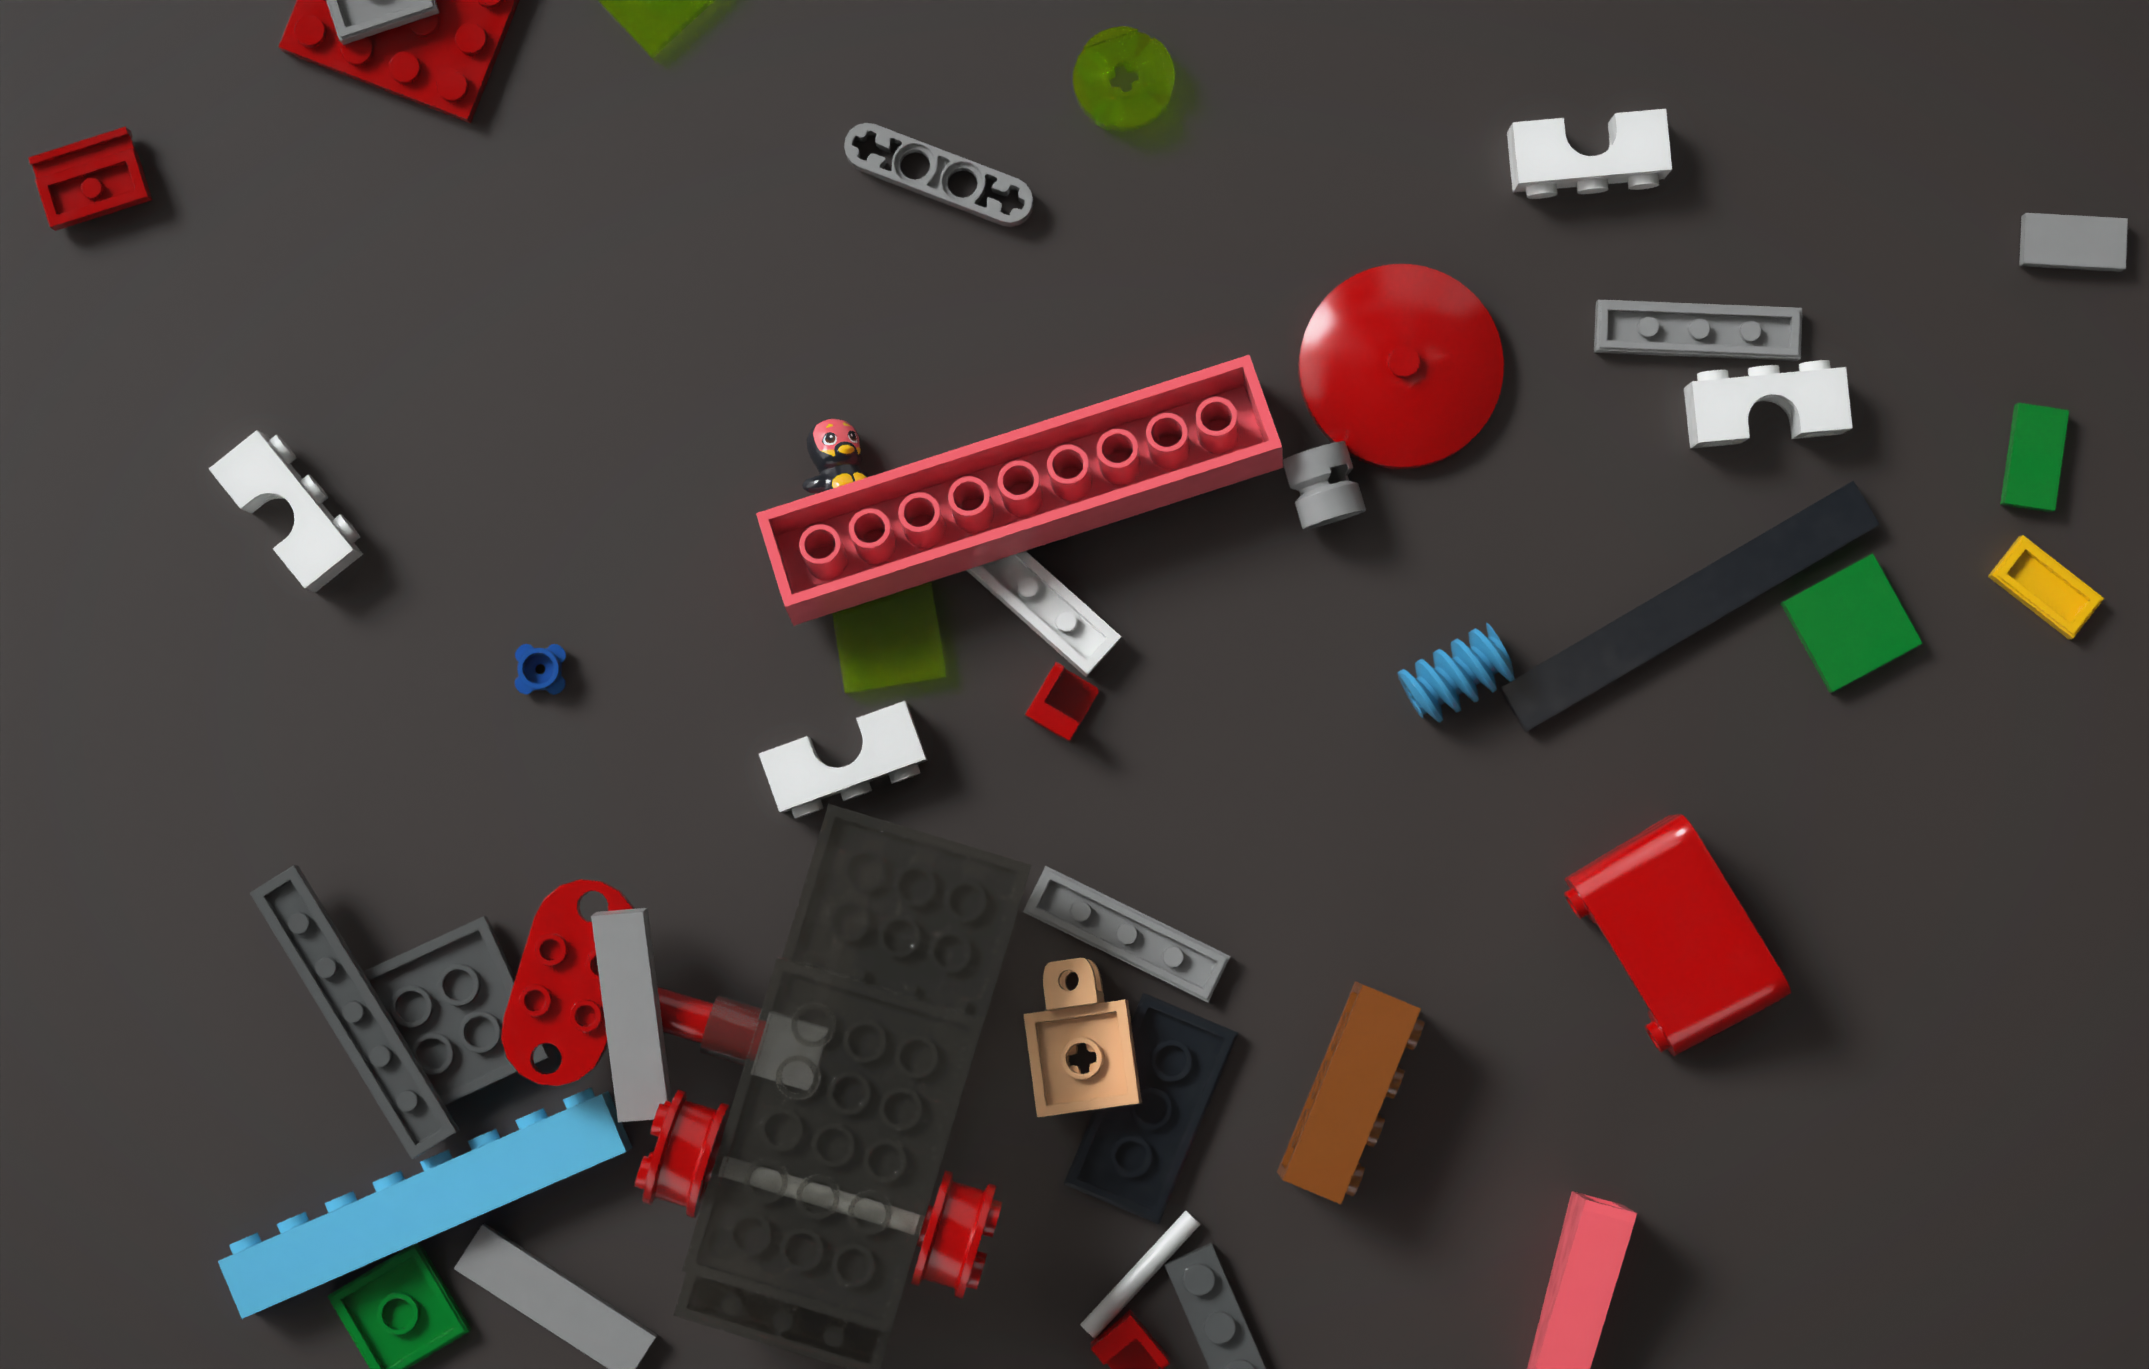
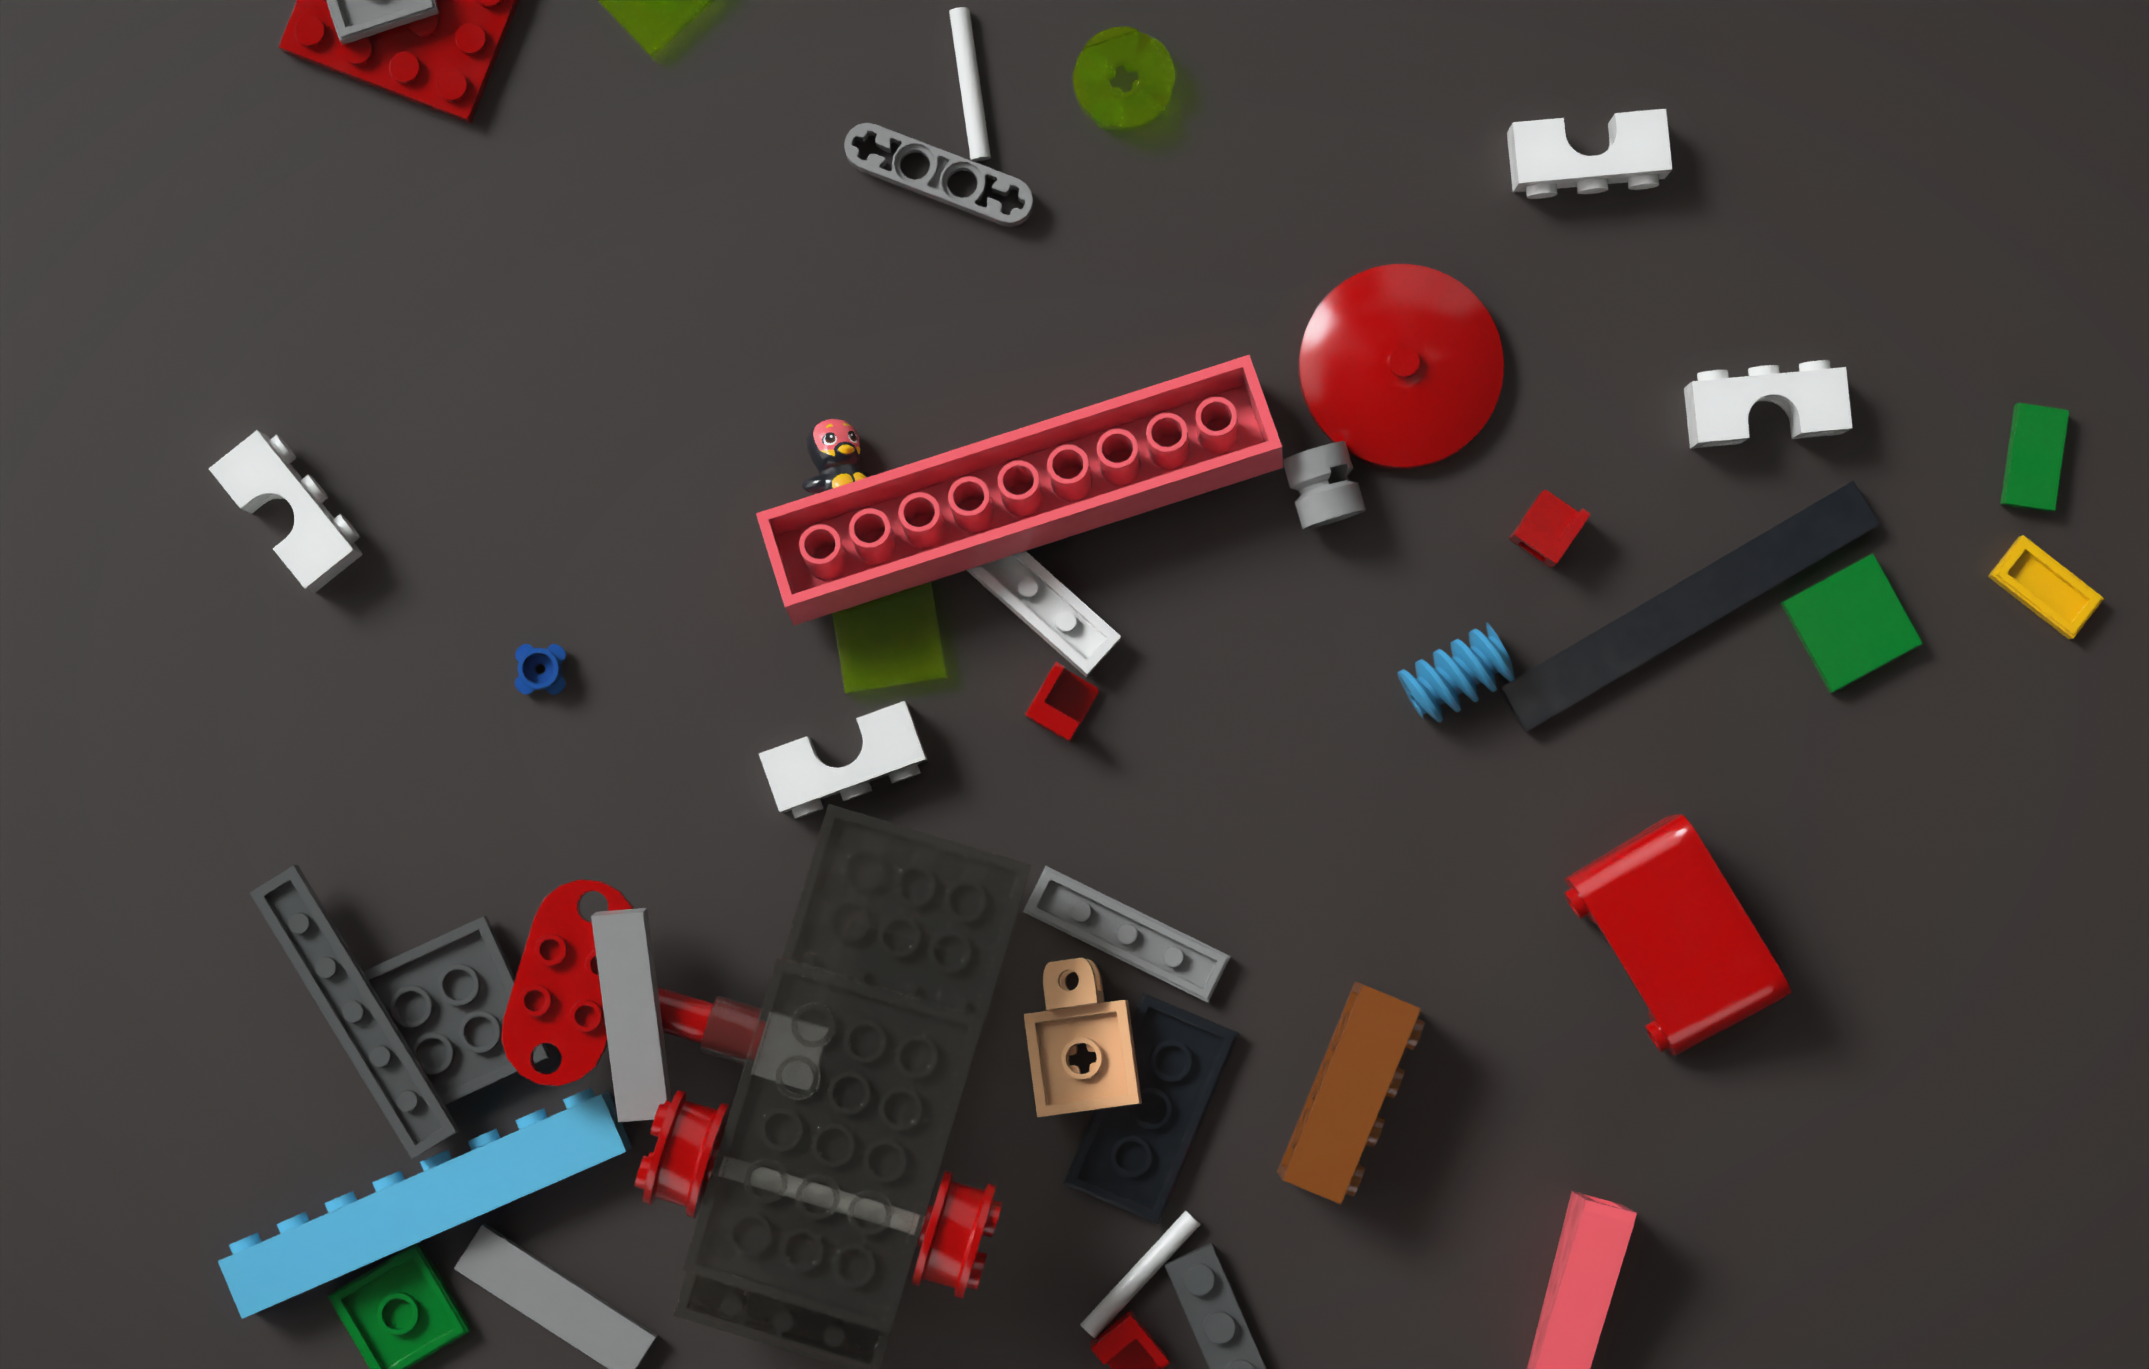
(90, 178): red plate -> none
(970, 84): none -> white bar
(1548, 528): none -> red panel
(1698, 330): light grey tile -> none
(2073, 242): light grey tile -> none

